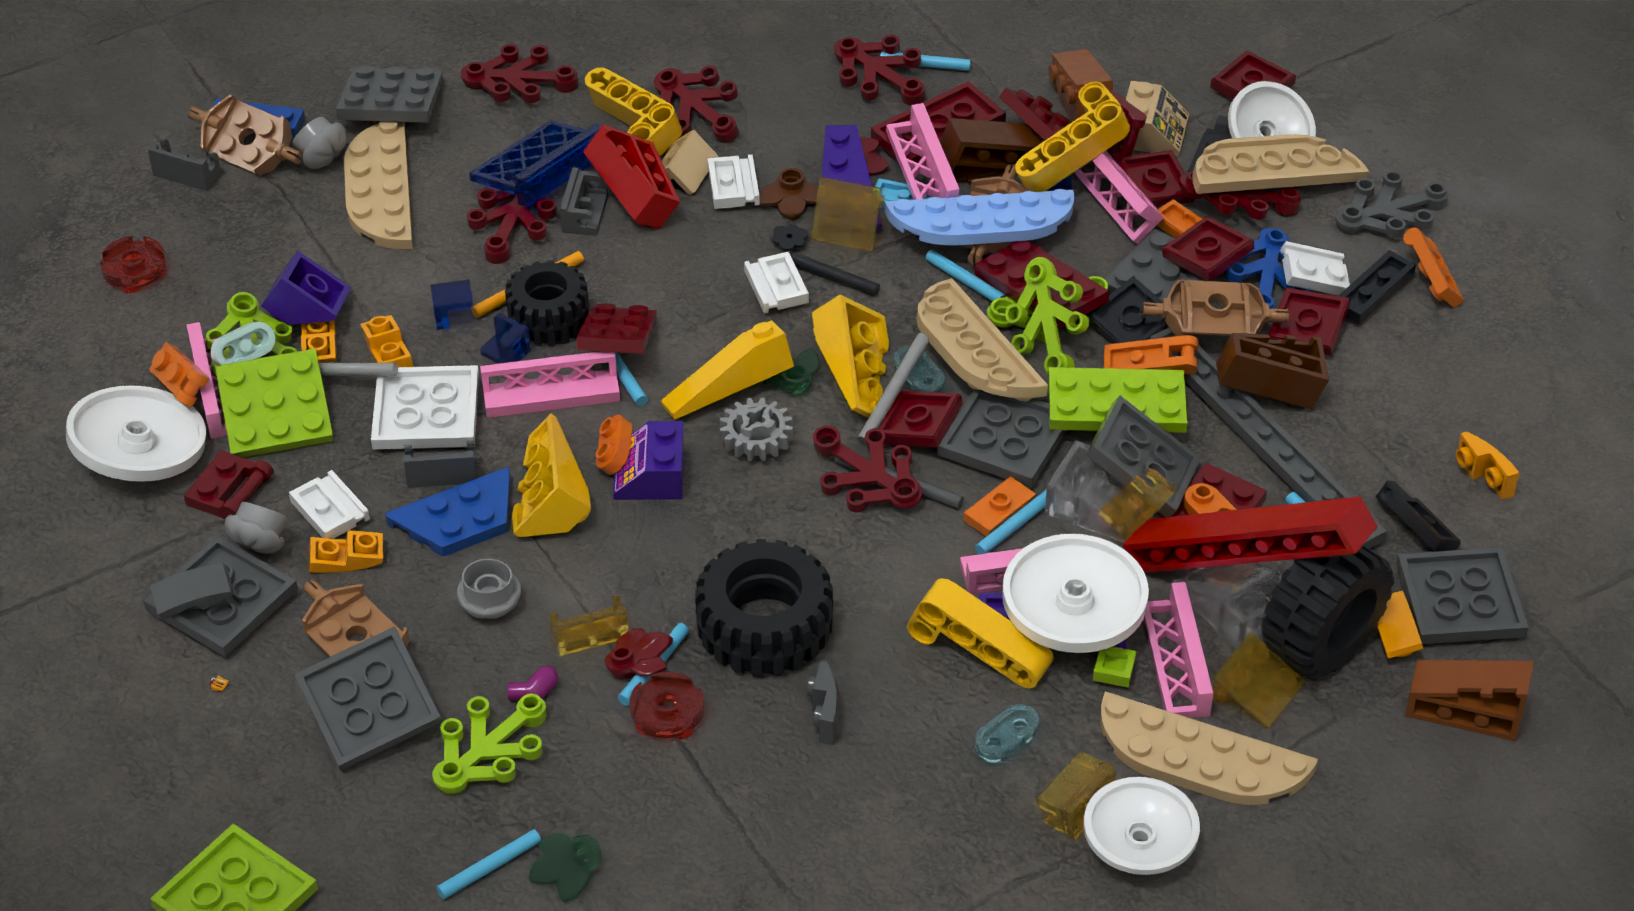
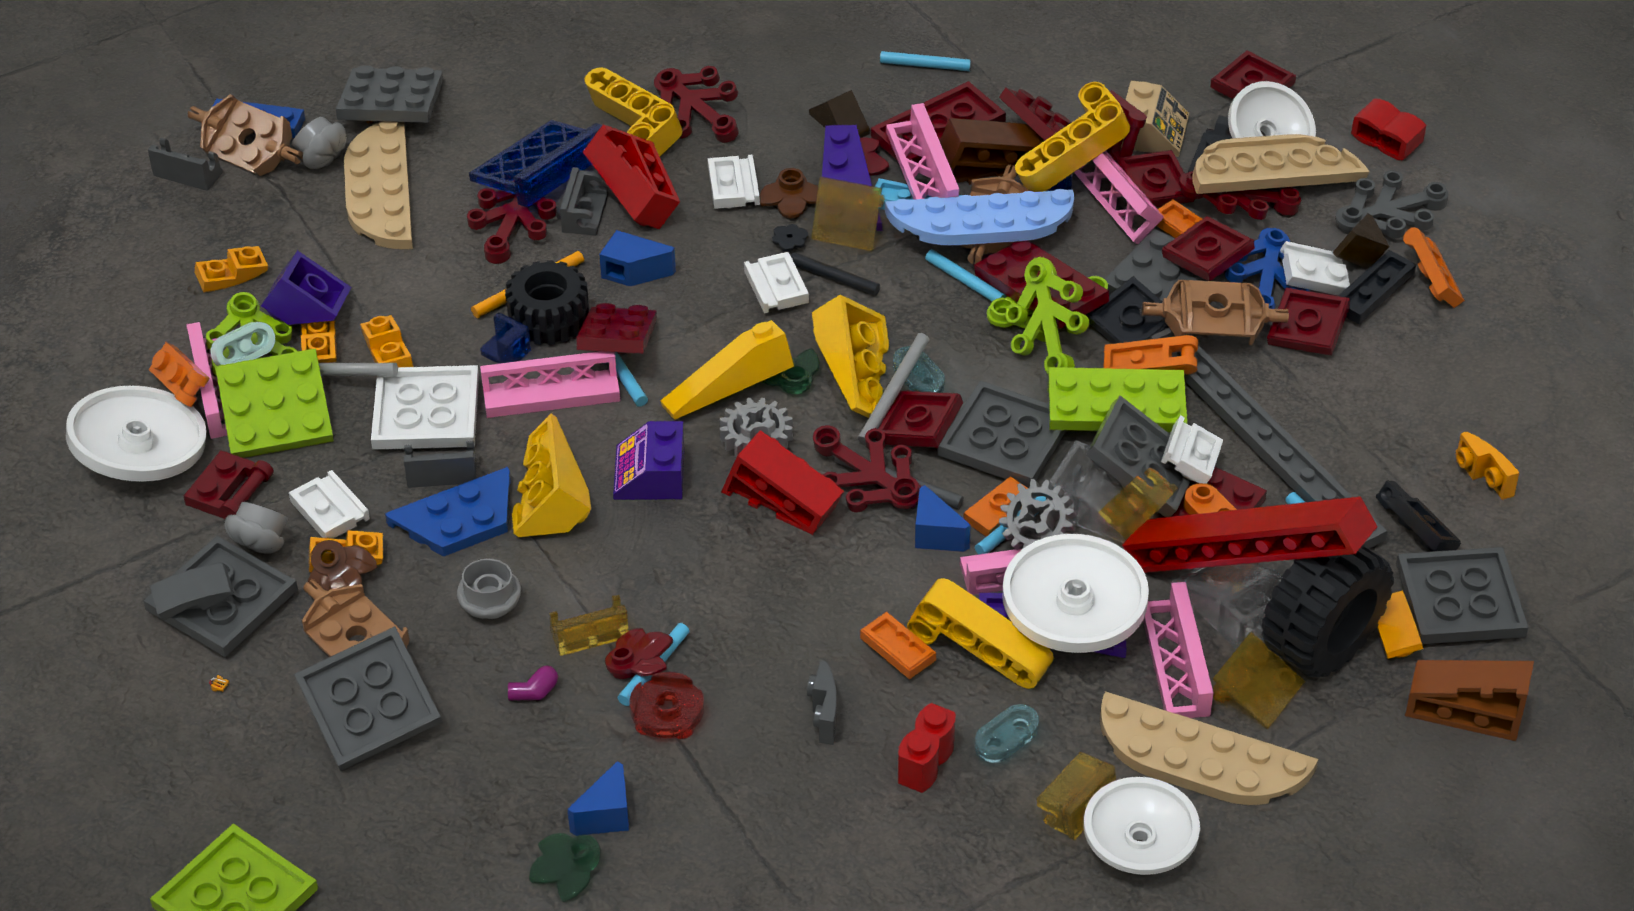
(147, 266): clear red plate -> none
(239, 267): none -> light orange slope
(345, 568): none -> reddish brown plate
(449, 297): clear blue panel -> none
(482, 75): dark red plant -> none
(488, 747): lime plant -> none
(488, 864): medium azure bar -> none
(601, 806): none -> blue slope
(613, 444): orange plate -> none
(635, 260): none -> blue slope
(688, 161): tan panel -> none
(769, 641): black tyre -> none
(783, 483): none -> red wedge
(841, 111): none -> dark brown slope
(852, 50): dark red plant -> none
(898, 645): none -> orange plate
(926, 747): none -> red brick
(939, 525): none -> blue slope
(975, 344): tan plate -> none
(1050, 512): none -> light grey gear
(1070, 73): dark orange wedge -> none
(1115, 666): lime plate -> none
(1192, 451): none -> white plate
(1274, 368): reddish brown wedge -> none
(1363, 244): none -> dark brown slope
(1388, 129): none -> red brick

